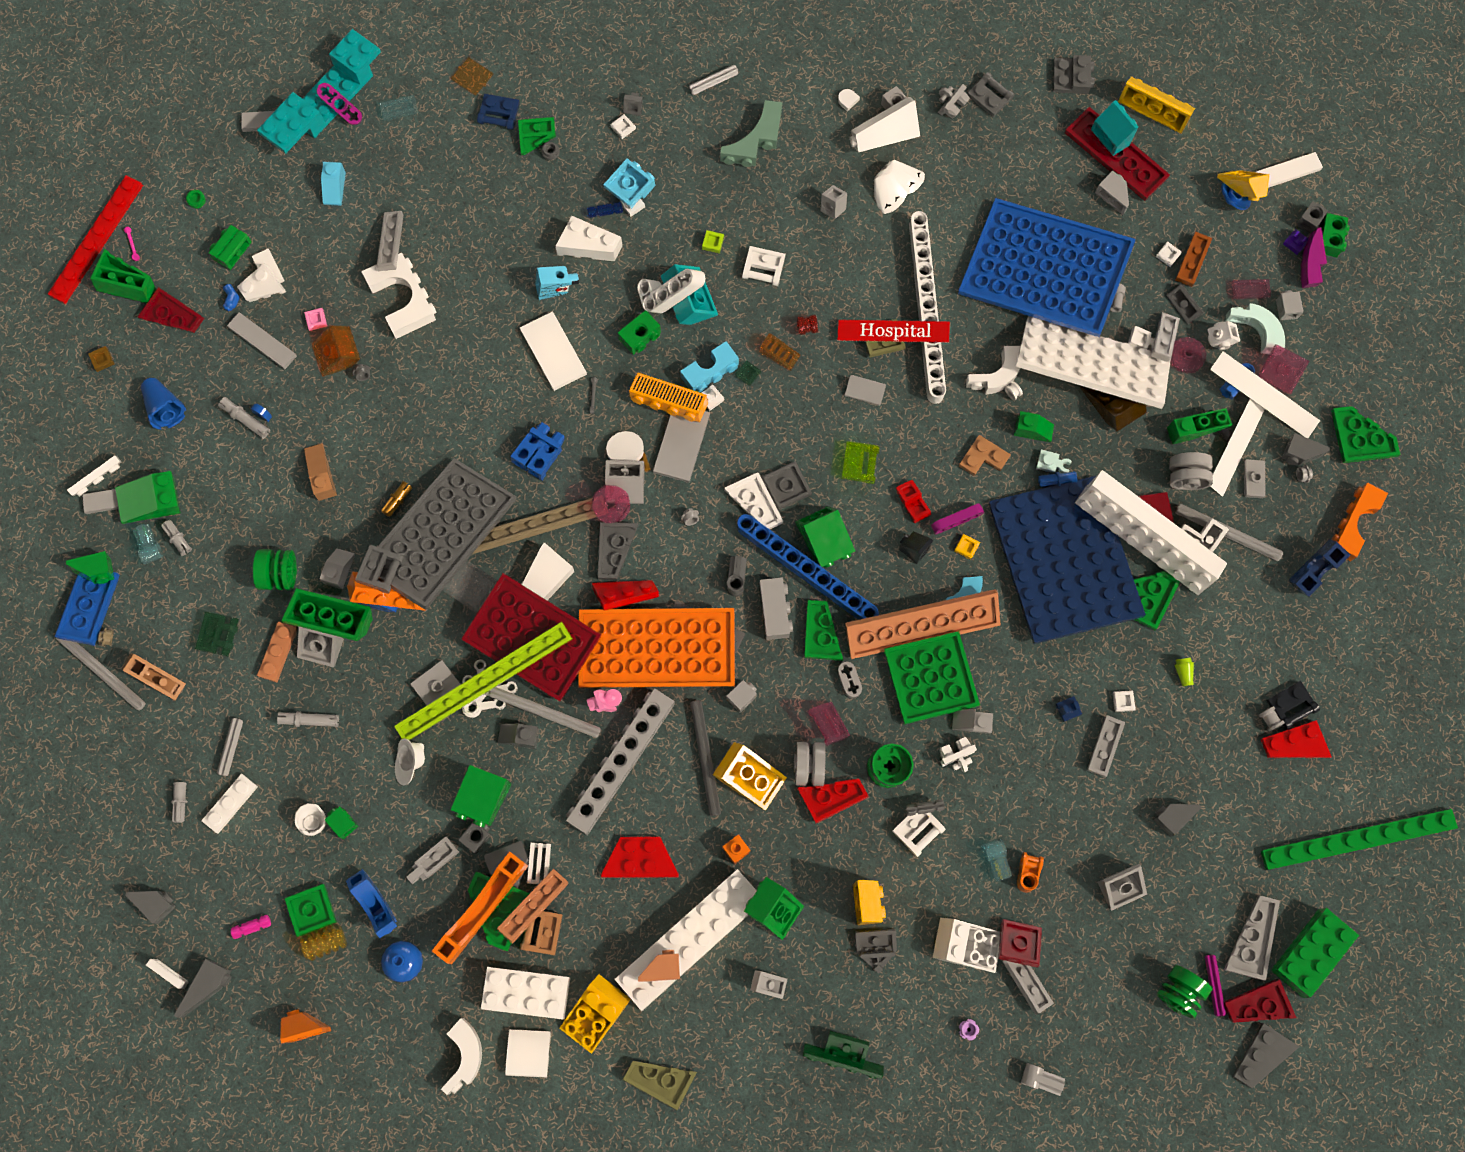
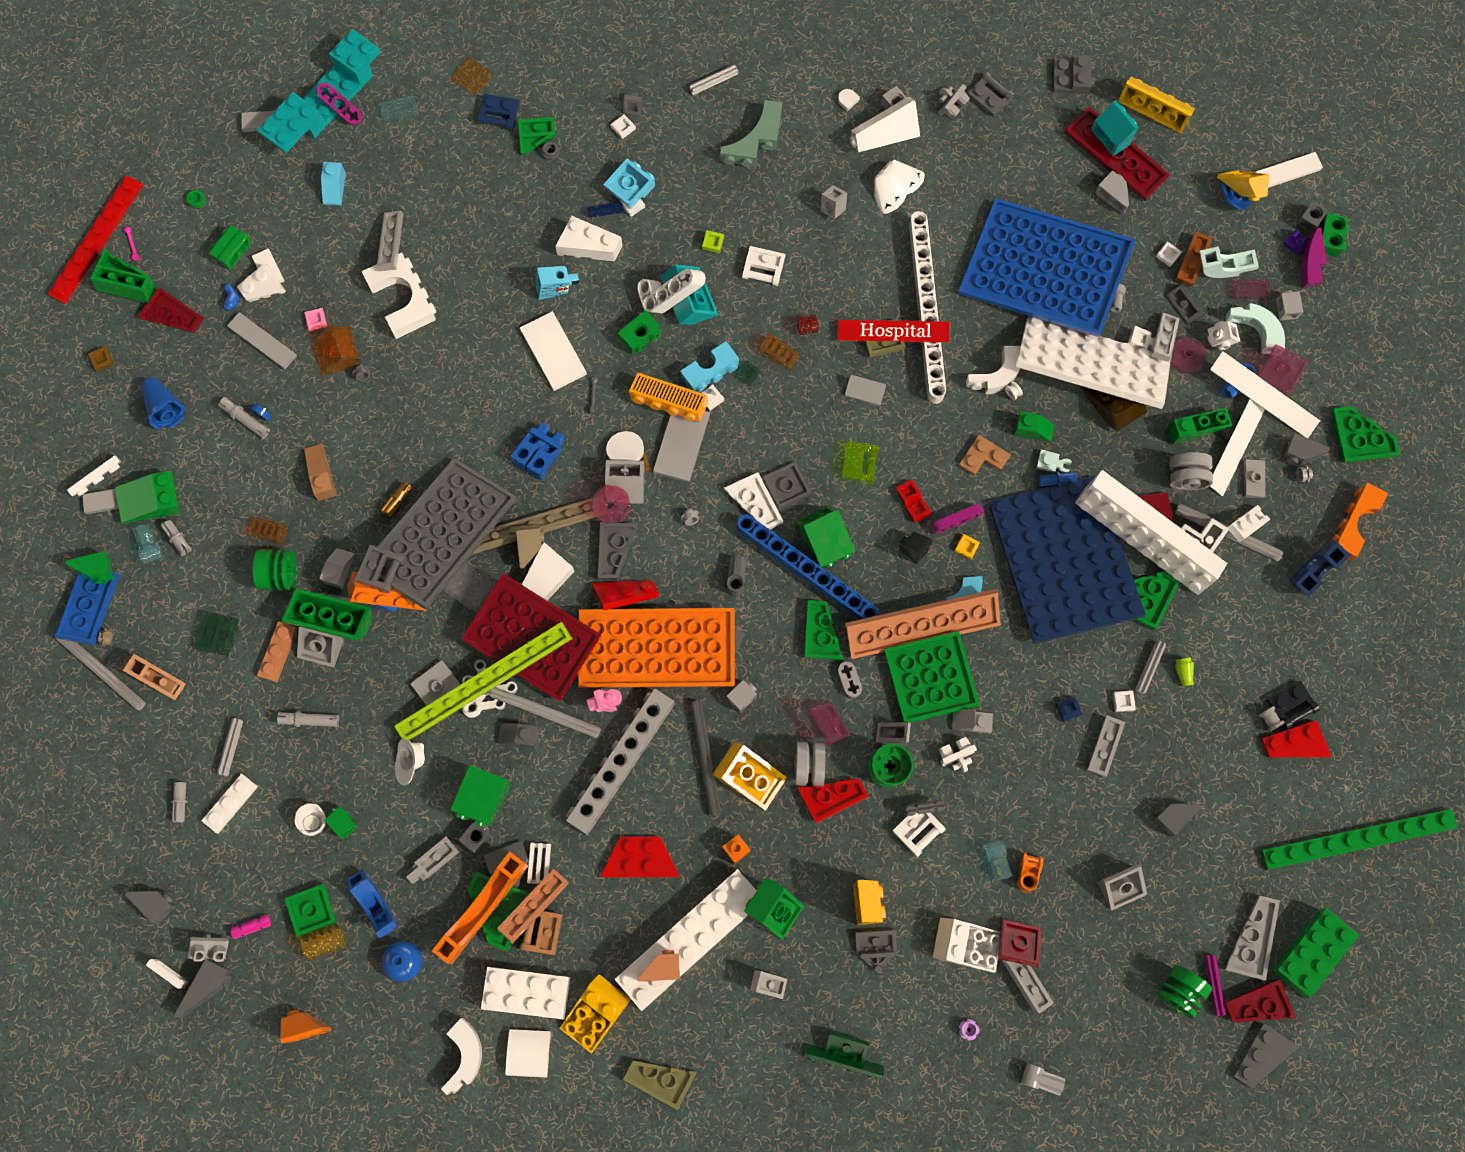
(207, 948): none -> light grey hips
(280, 535): none -> clear orange slope
(528, 542): none -> dark tan slope
(775, 608): light grey brick -> none
(893, 733): none -> light grey slope
(1150, 667): none -> light grey axle
(1224, 266): none -> light aqua arch
(1248, 523): none -> white plate

